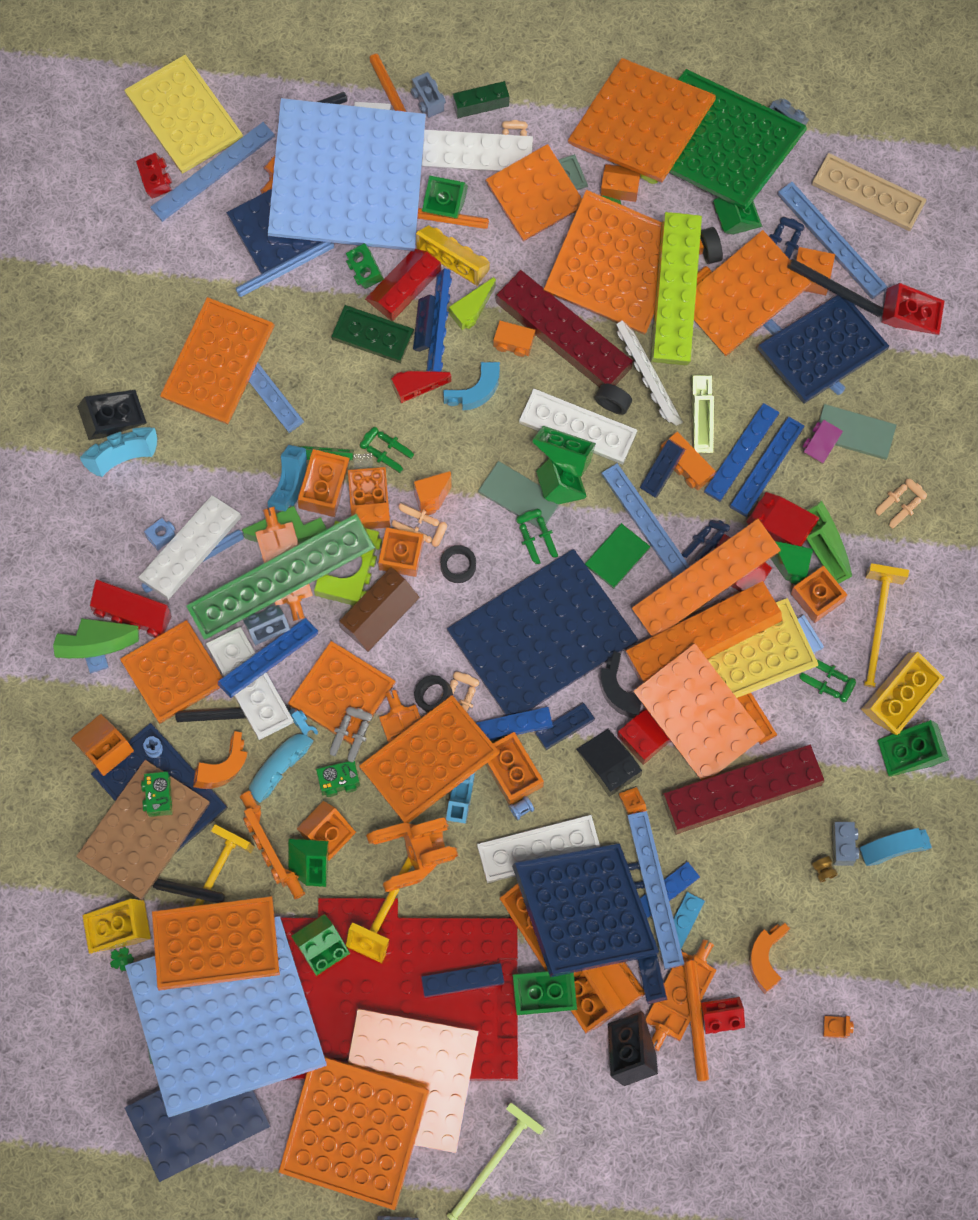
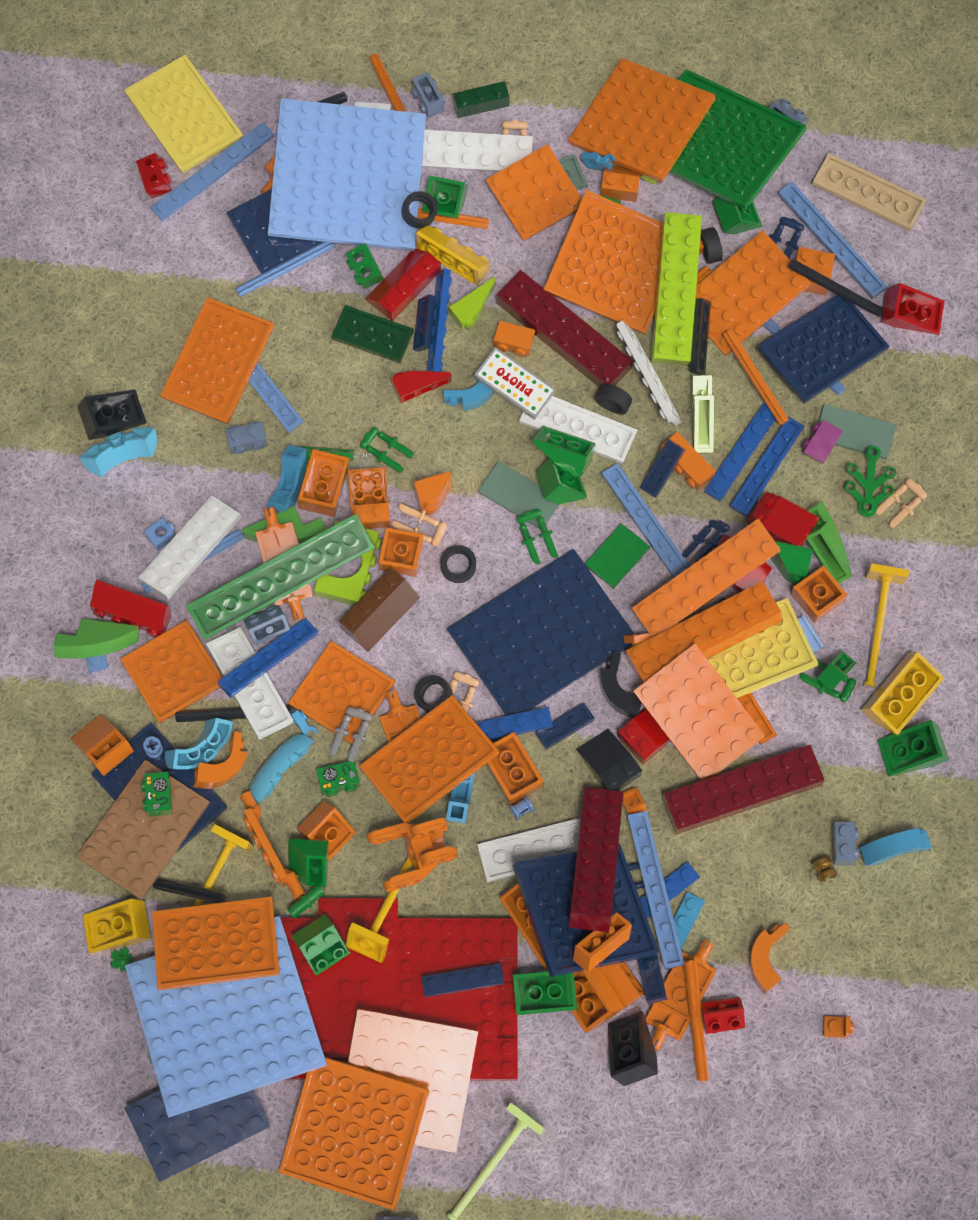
(204, 749): none -> medium azure brick
(246, 437): none -> sand blue brick
(306, 901): none -> green pin
(425, 198): none -> black tyre
(514, 383): none -> tile
(595, 161): none -> dark azure plate
(596, 860): none -> dark red brick
(601, 944): none -> orange brick
(636, 638): none -> orange plate
(700, 336): none -> black plate
(755, 377): none -> orange axle
(836, 671): none -> green slope
(869, 485): none -> green plant

